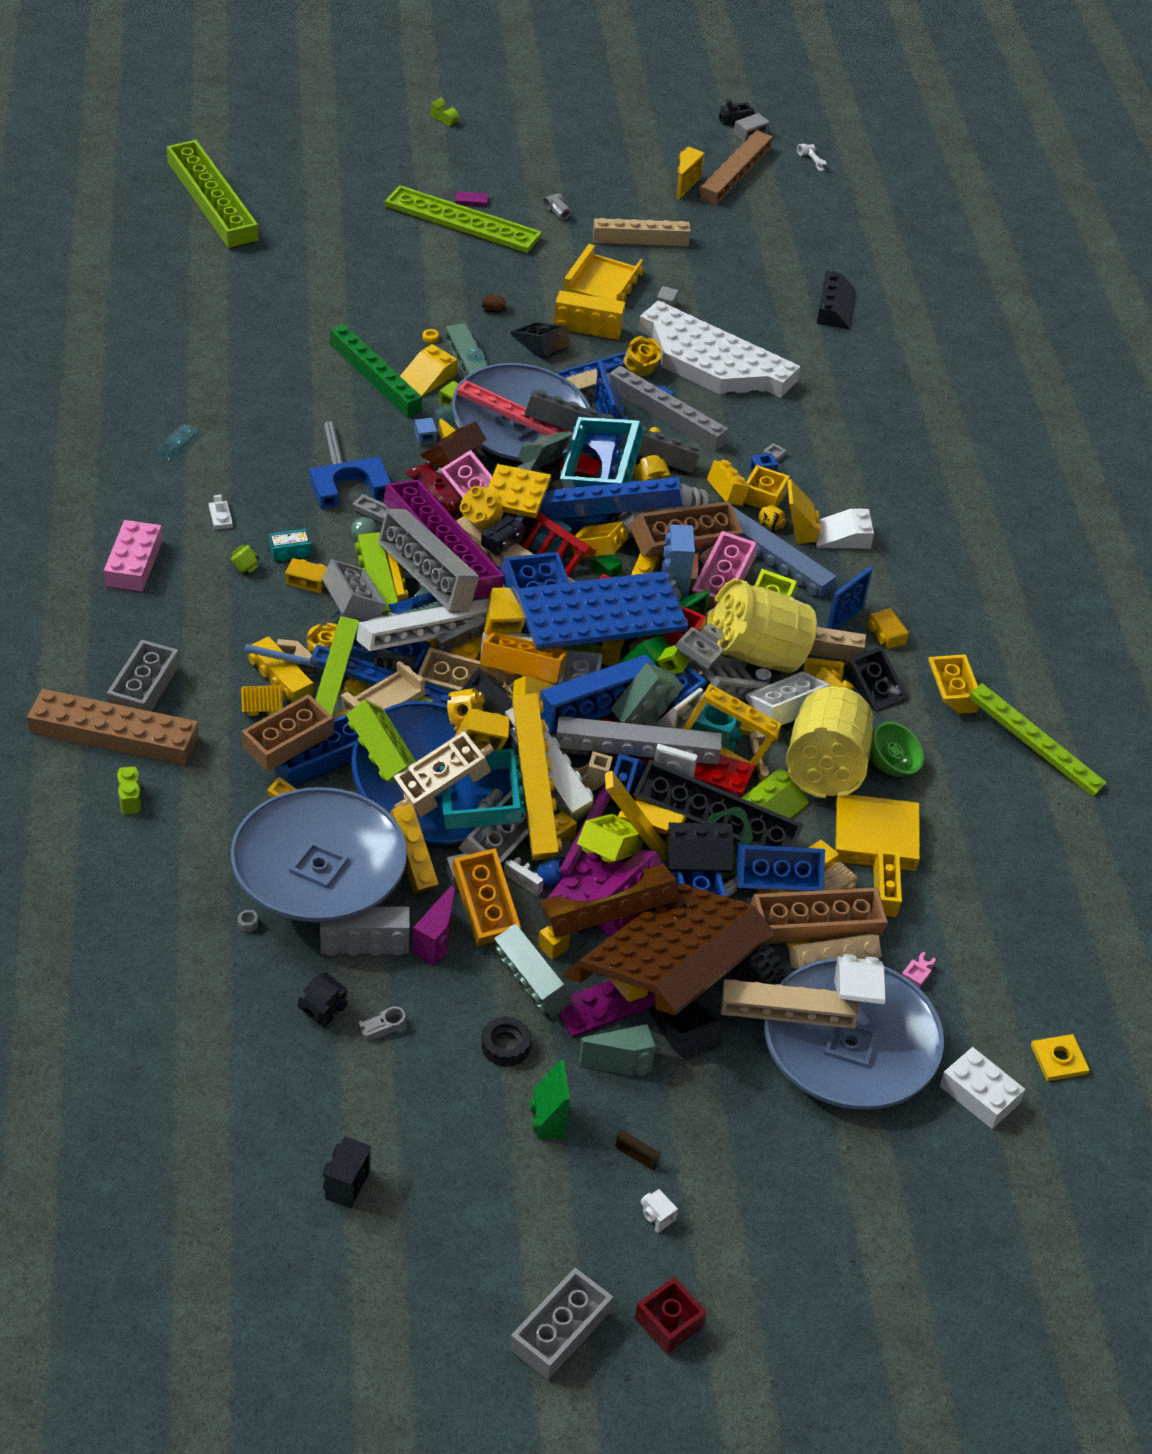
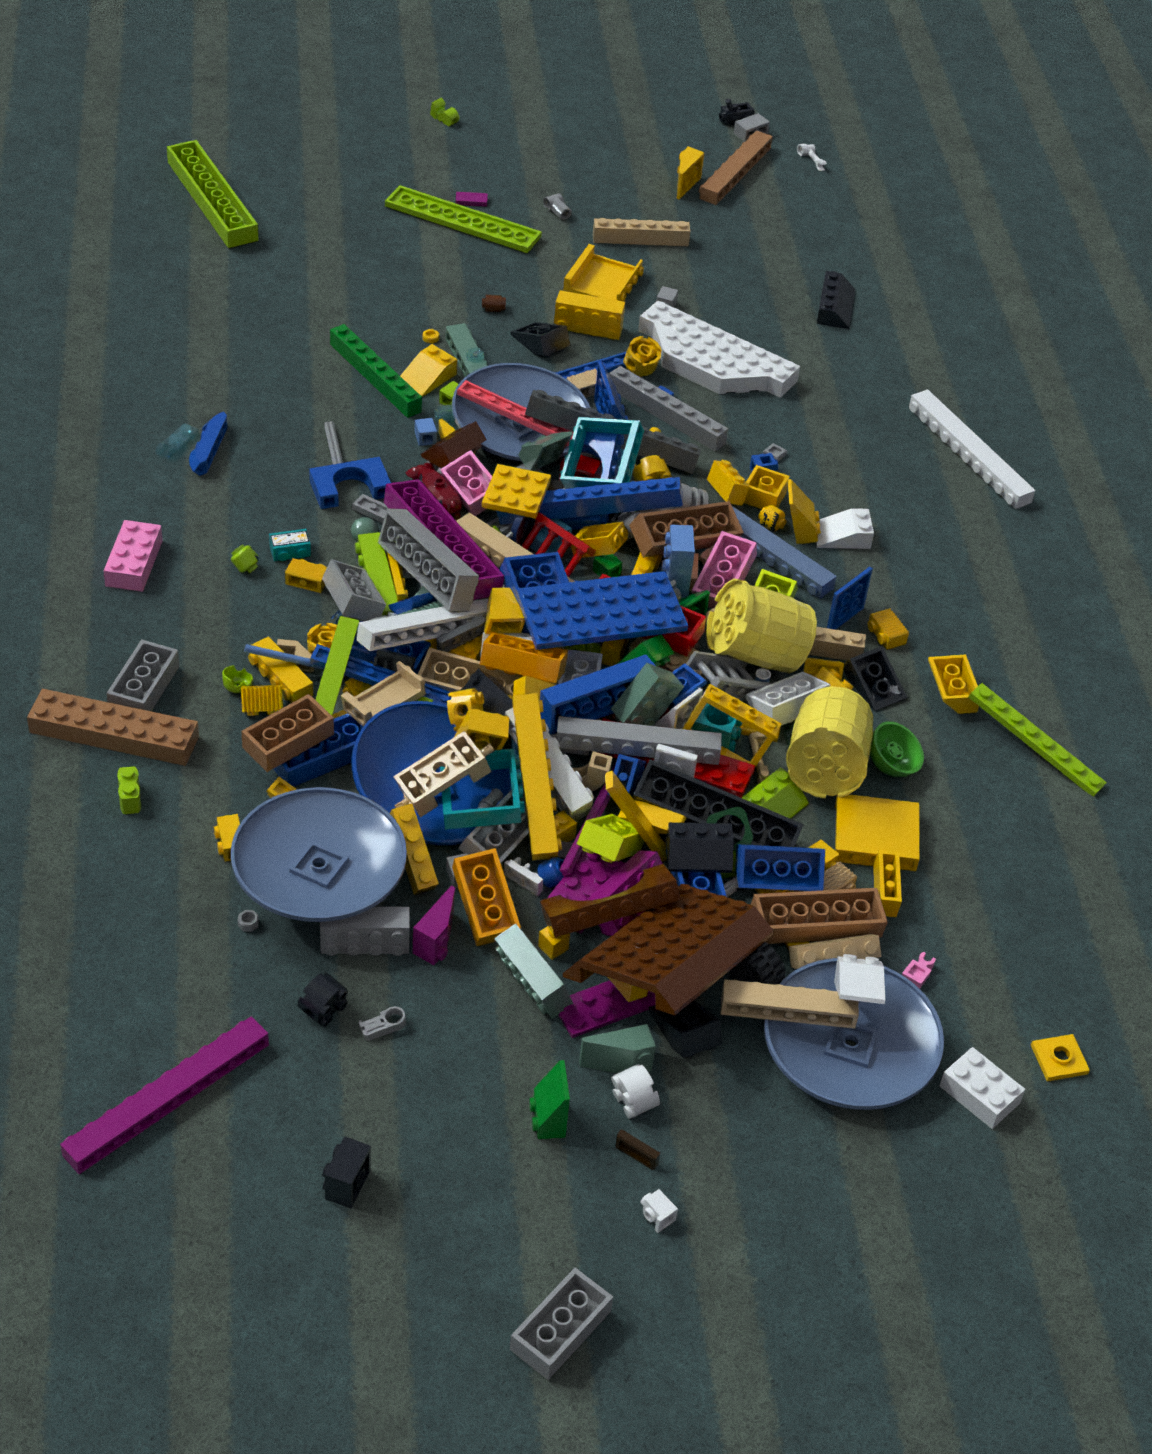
(164, 1095): none -> magenta brick
(206, 449): none -> blue brick
(220, 513): white plate -> none
(225, 832): none -> yellow brick
(233, 677): none -> lime hair
(381, 739): lime slope -> none
(481, 507): yellow brick -> none
(502, 535): black brick -> none
(510, 1026): black tyre -> none
(635, 1090): none -> white brick
(670, 1315): dark red brick -> none
(673, 660): lime brick -> none
(702, 645): light grey plate -> none
(972, 449): none -> white brick

